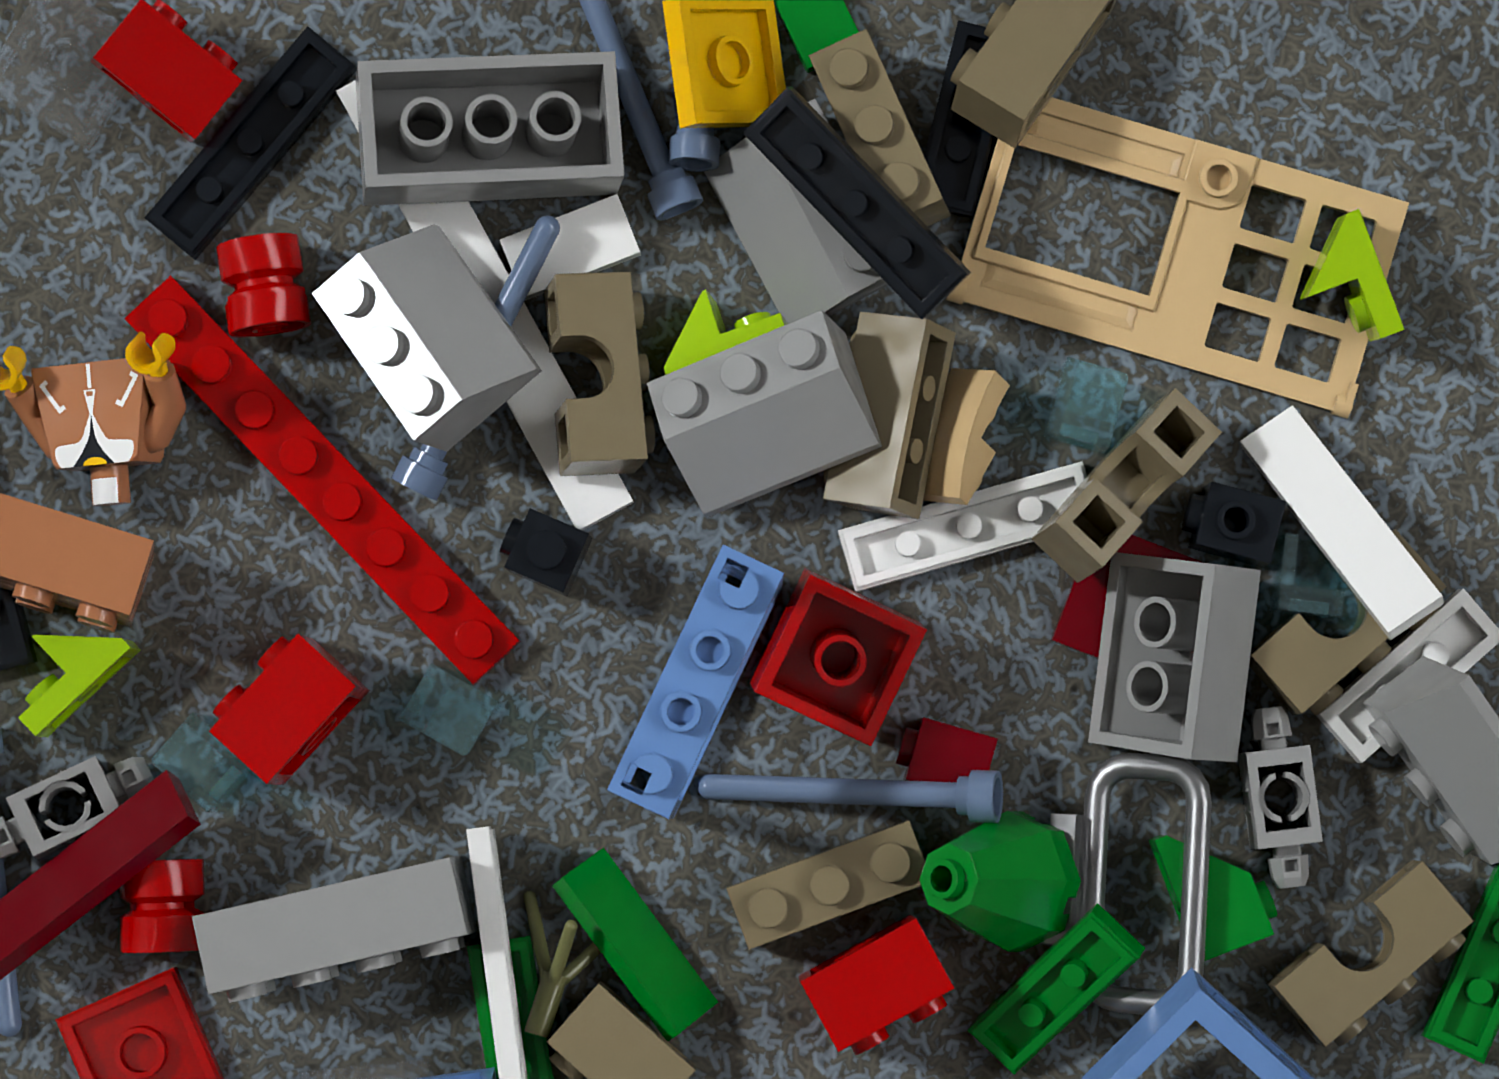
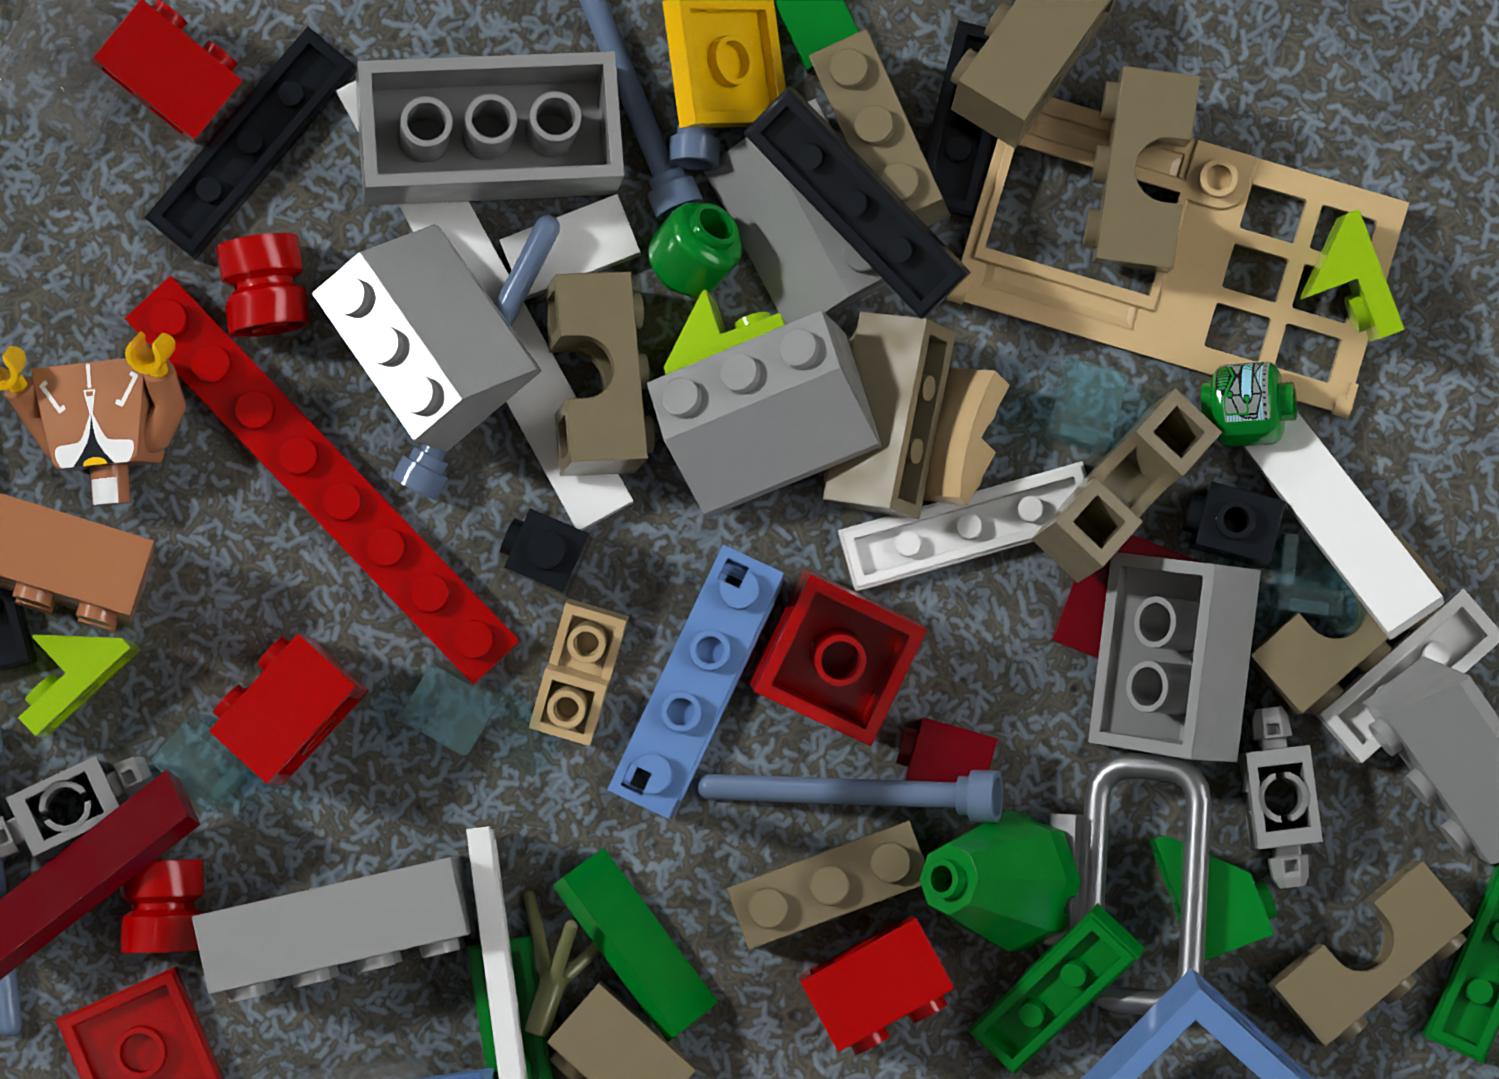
(578, 672): none -> tan slope
(695, 248): none -> green head
(1144, 111): none -> dark tan arch
(1249, 403): none -> green head

